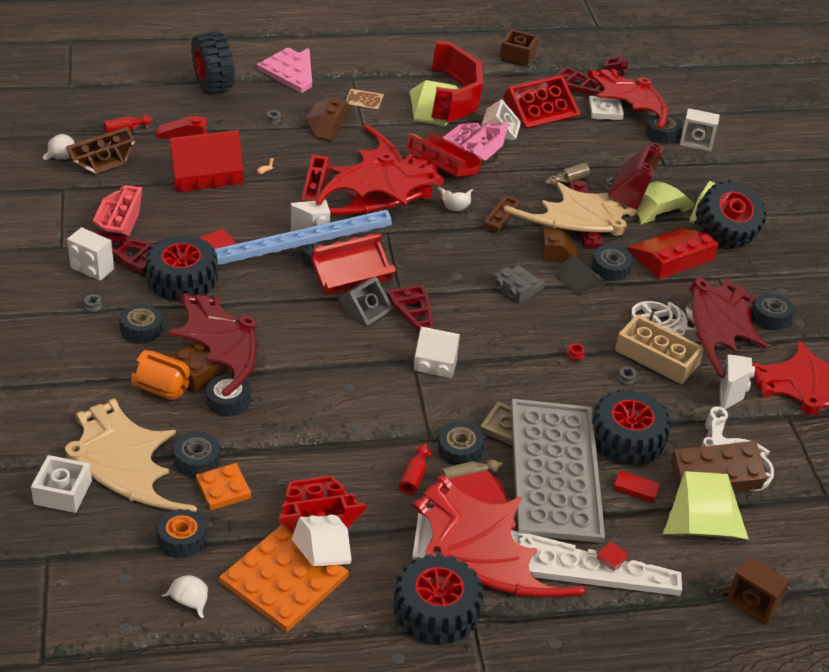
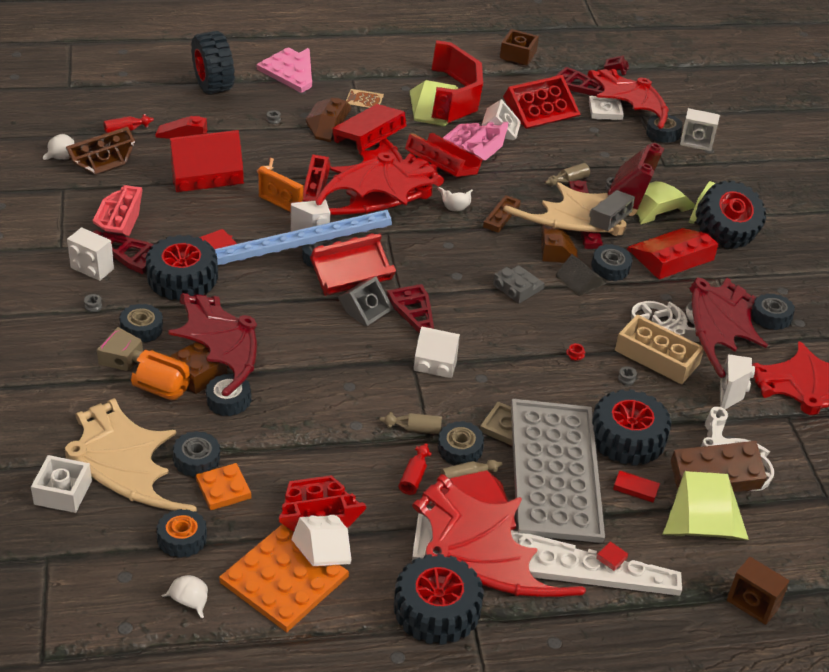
(120, 350): none -> dark tan torso
(278, 188): none -> orange tile
(370, 126): none -> red panel
(415, 422): none -> dark tan wheel
(611, 210): none -> dark grey brick

